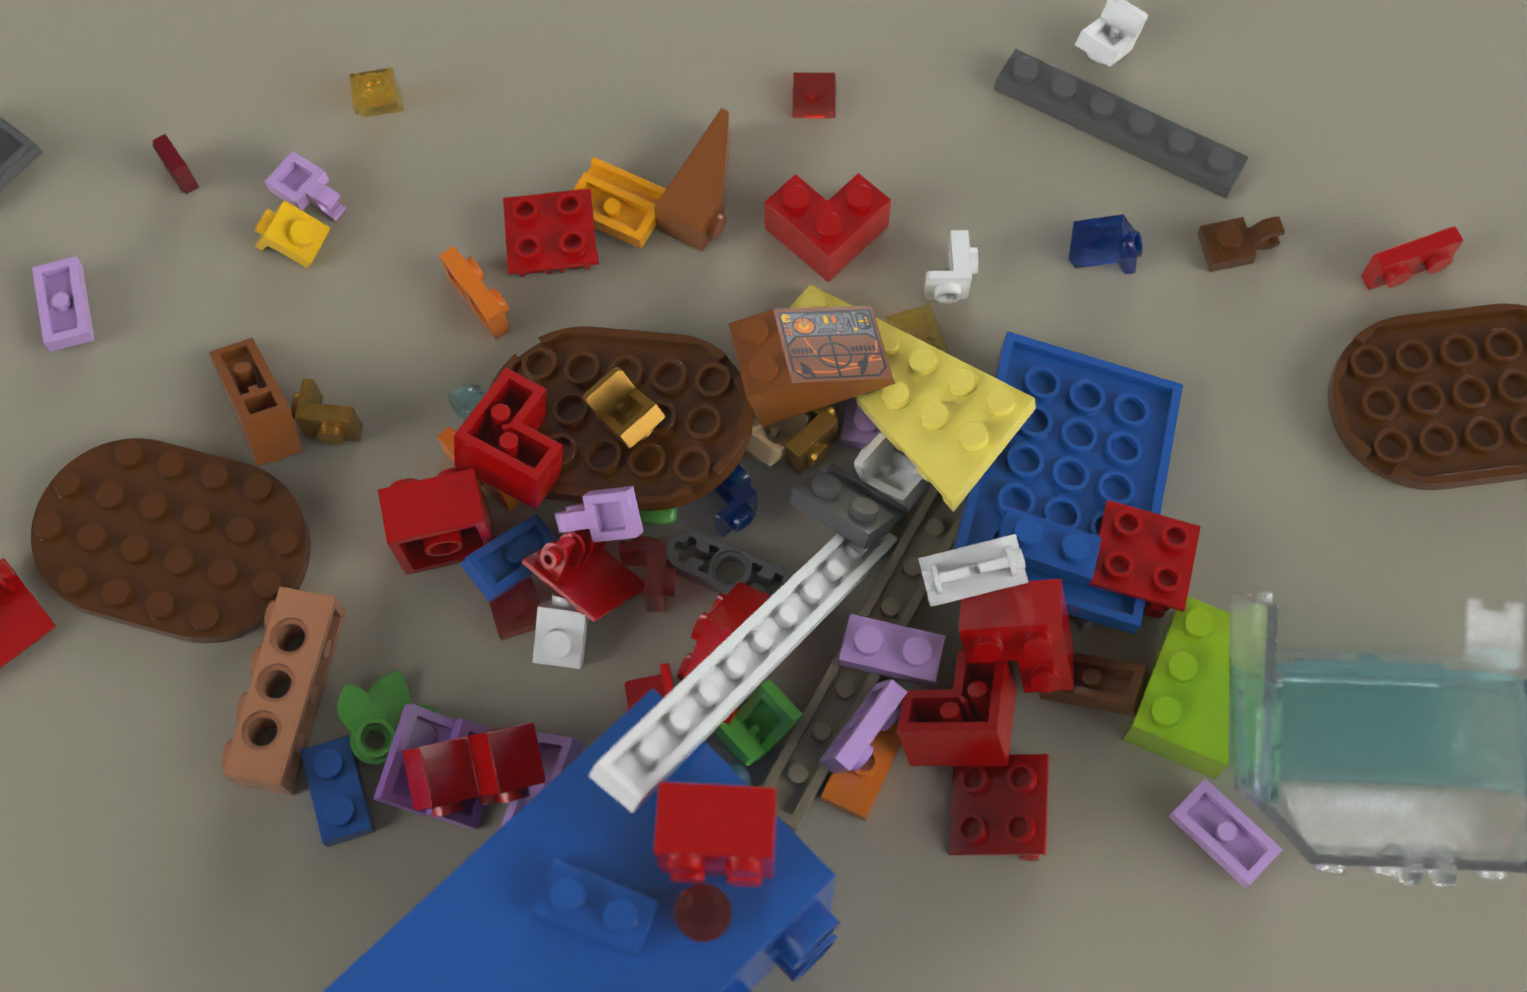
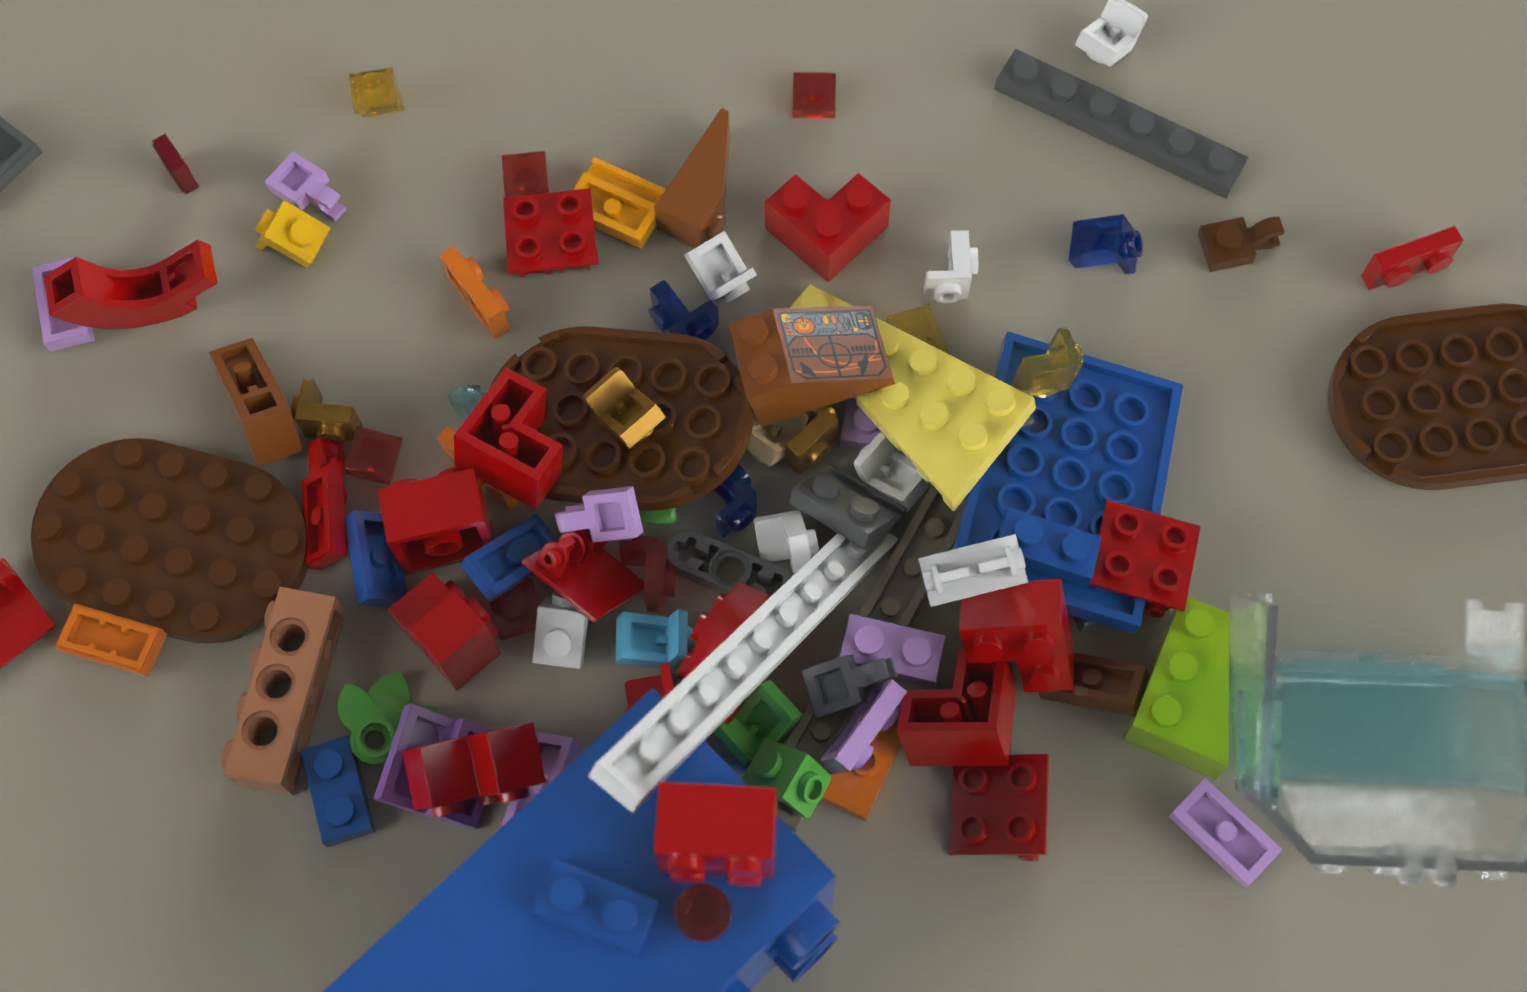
(111, 640): none -> orange plate
(131, 297): none -> red arch
(324, 504): none -> red hinge
(373, 455): none -> clear red plate
(375, 569): none -> blue plate
(447, 629): none -> red brick
(525, 174): none -> clear red plate
(652, 639): none -> medium azure bracket
(671, 314): none -> clear blue bracket
(720, 268): none -> white bracket
(785, 537): none -> white bracket
(793, 773): none -> bright green bracket
(840, 683): none -> dark grey plate
(1053, 371): none -> clear yellow bracket

